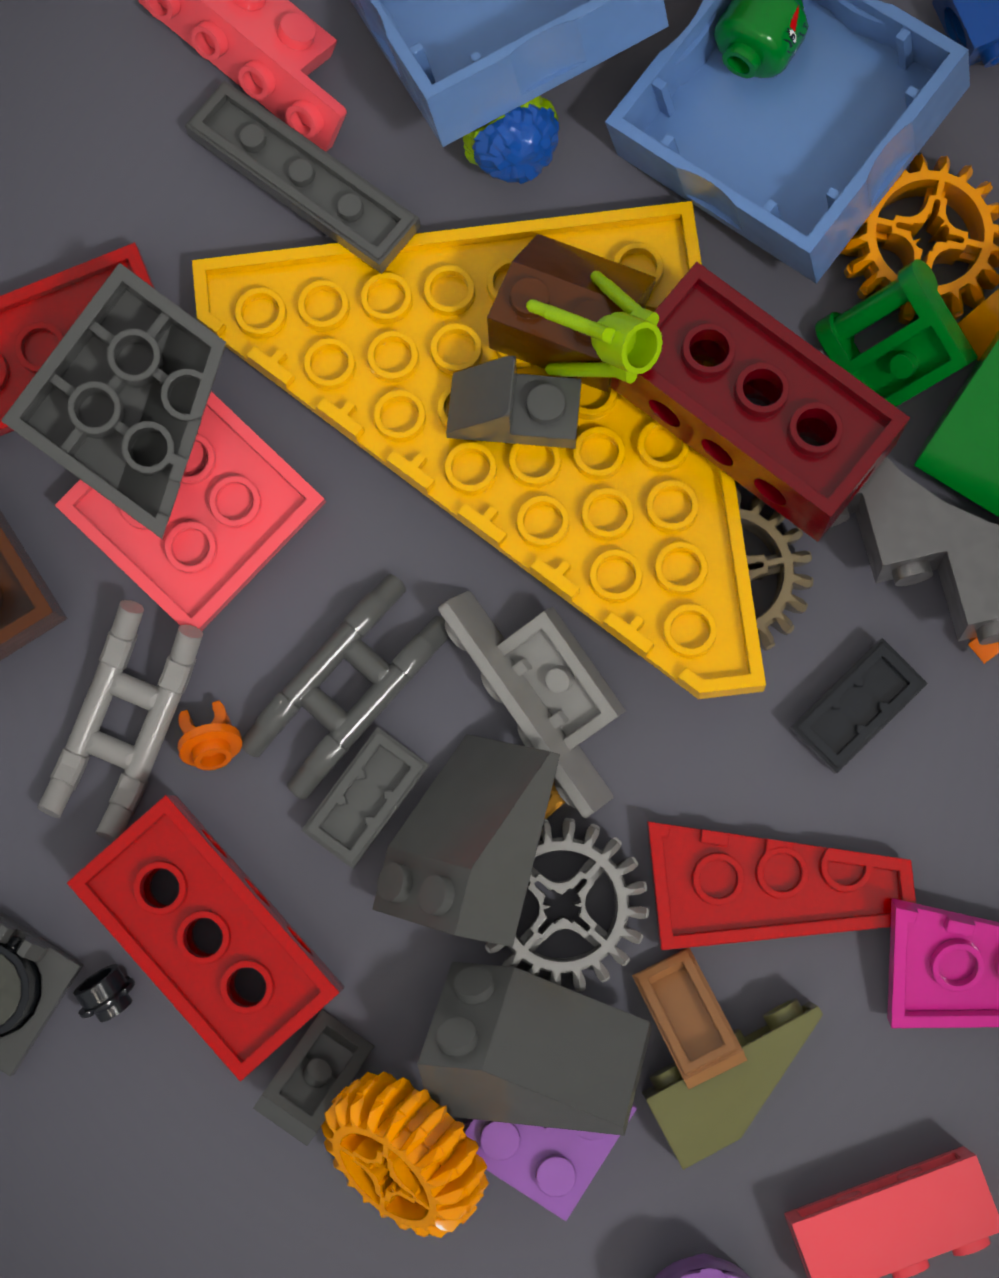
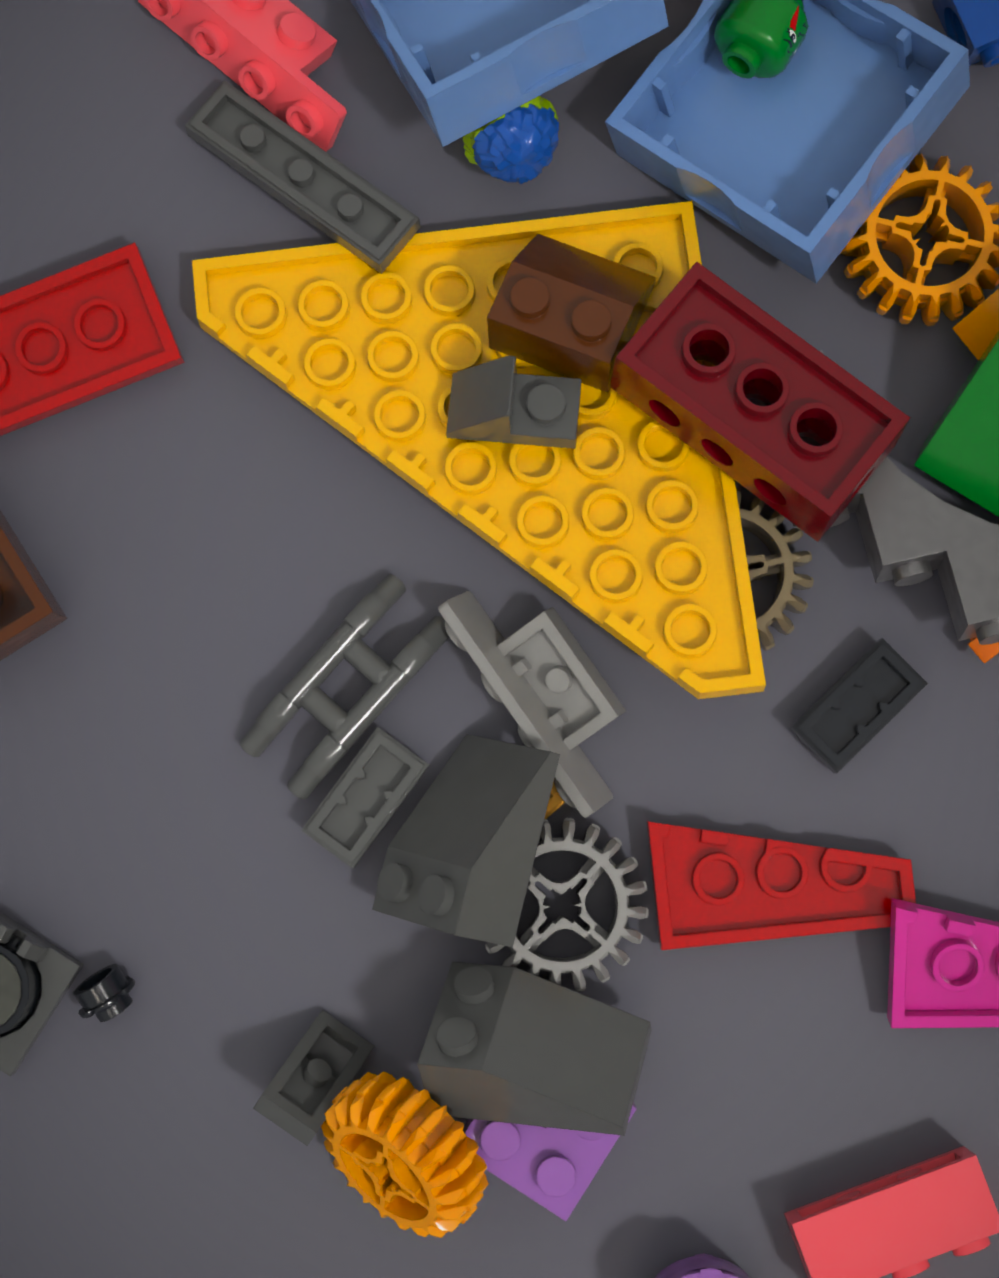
(87, 738): light grey piece -> none
(124, 397): dark grey wedge -> none
(163, 943): red brick -> none
(210, 744): orange plate -> none
(225, 525): coral plate -> none
(624, 340): lime plant -> none
(689, 1018): medium nougat tile -> none
(723, 1107): olive slope -> none
(910, 357): green plate -> none

